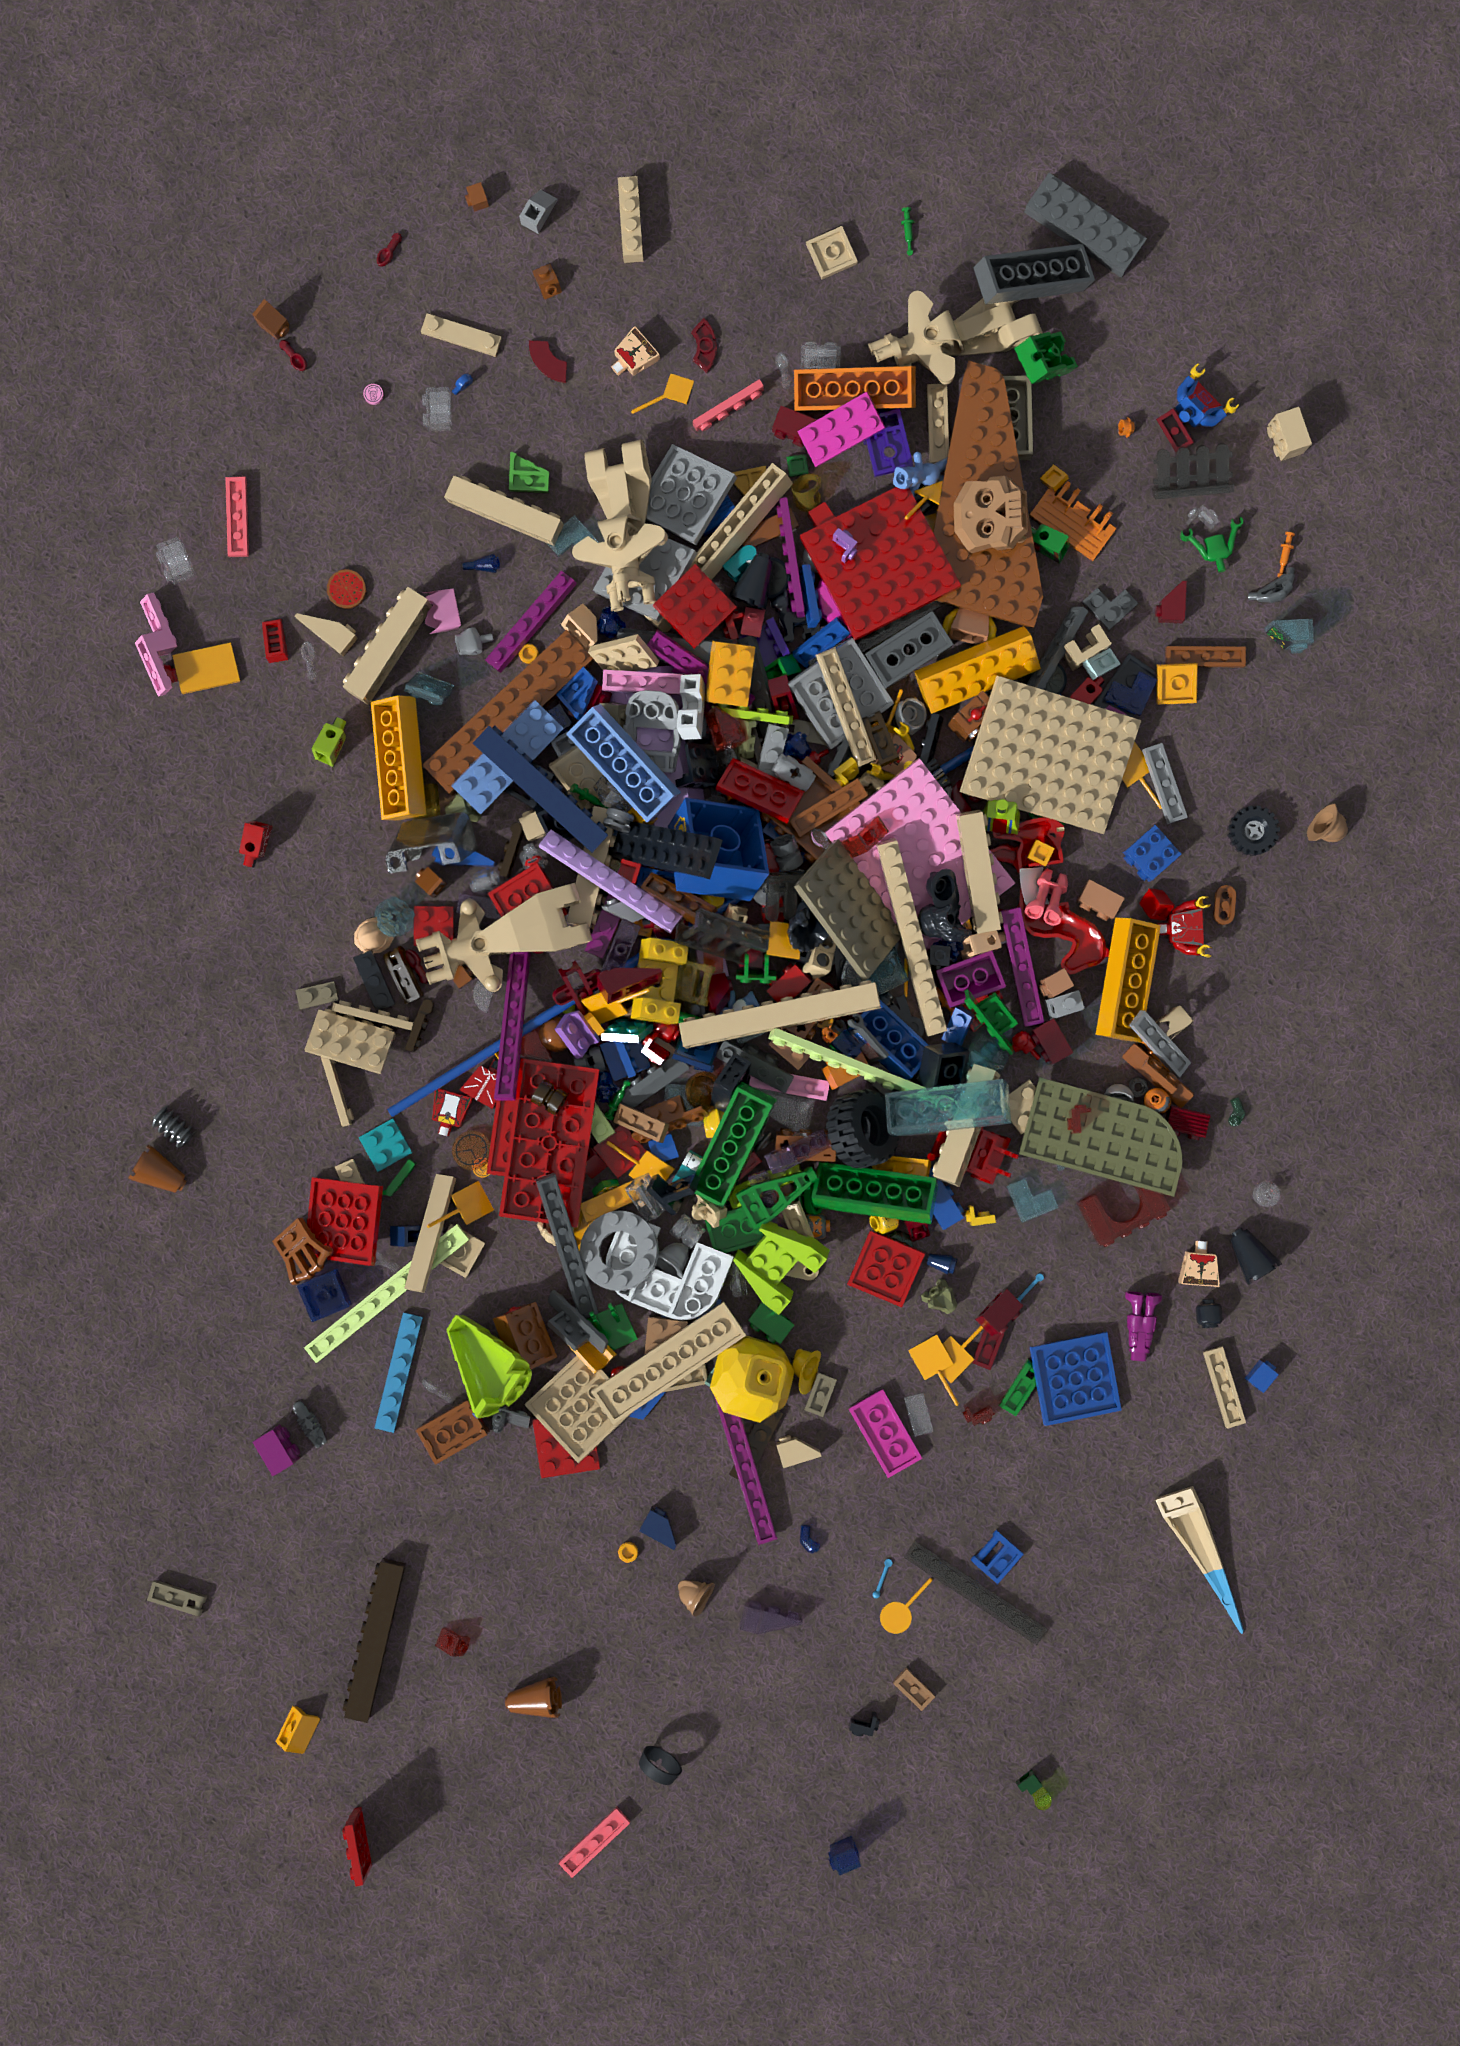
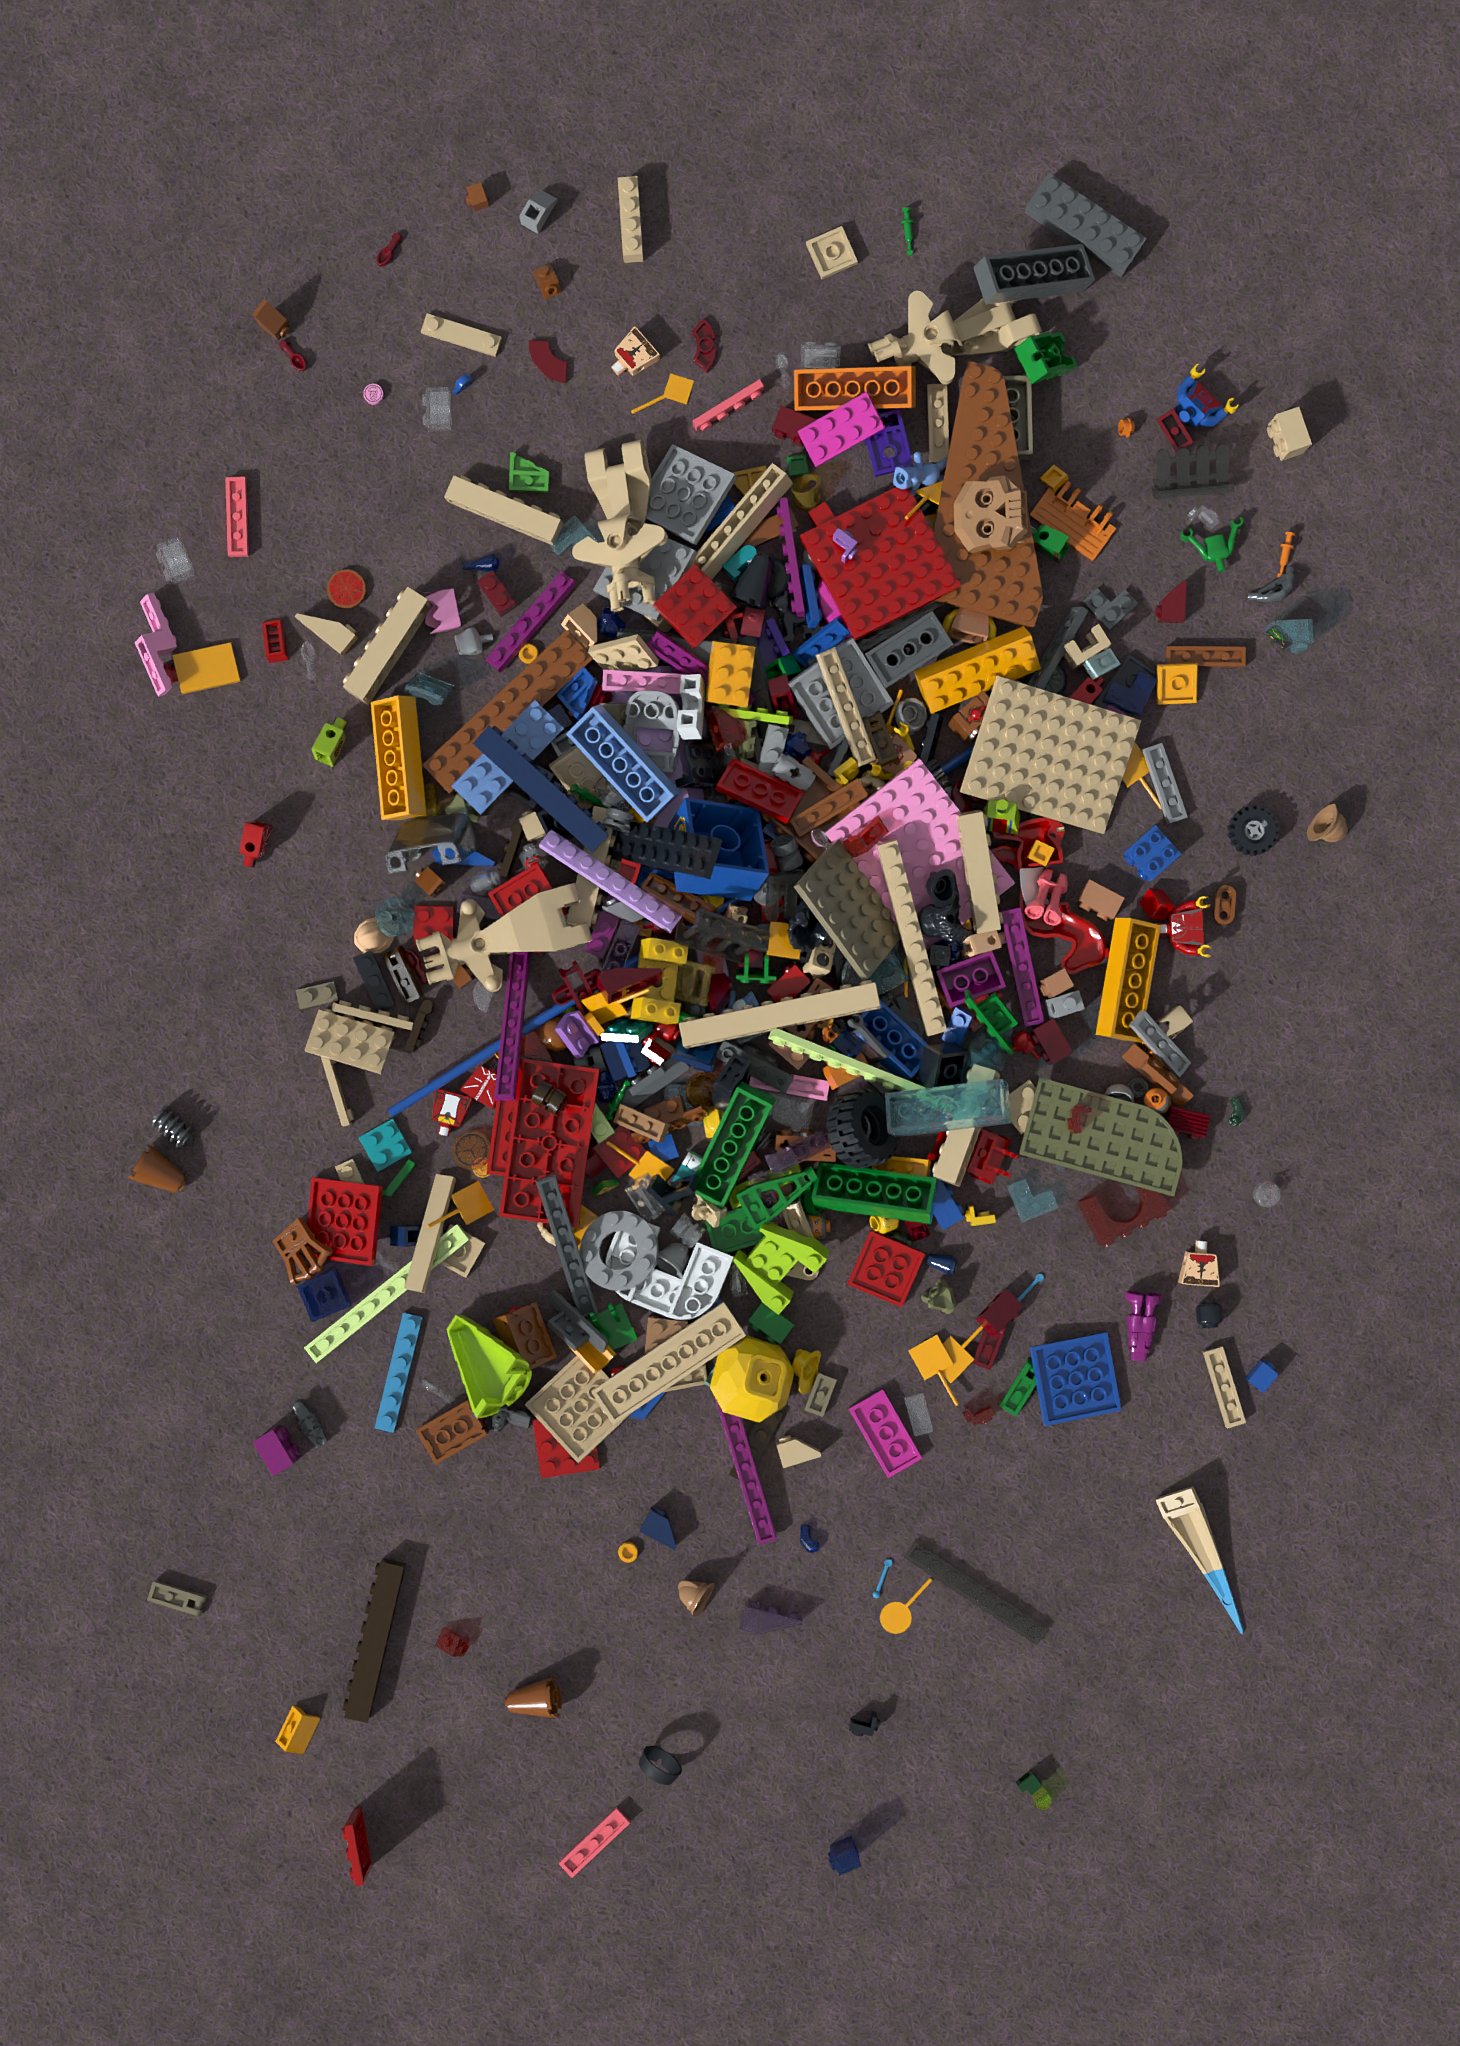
(496, 593): none -> dark red brick
(605, 1203): light orange plate -> none
(913, 1689): medium nougat plate -> none
(1002, 1561): blue plate -> none
(1252, 1255): black cone -> none

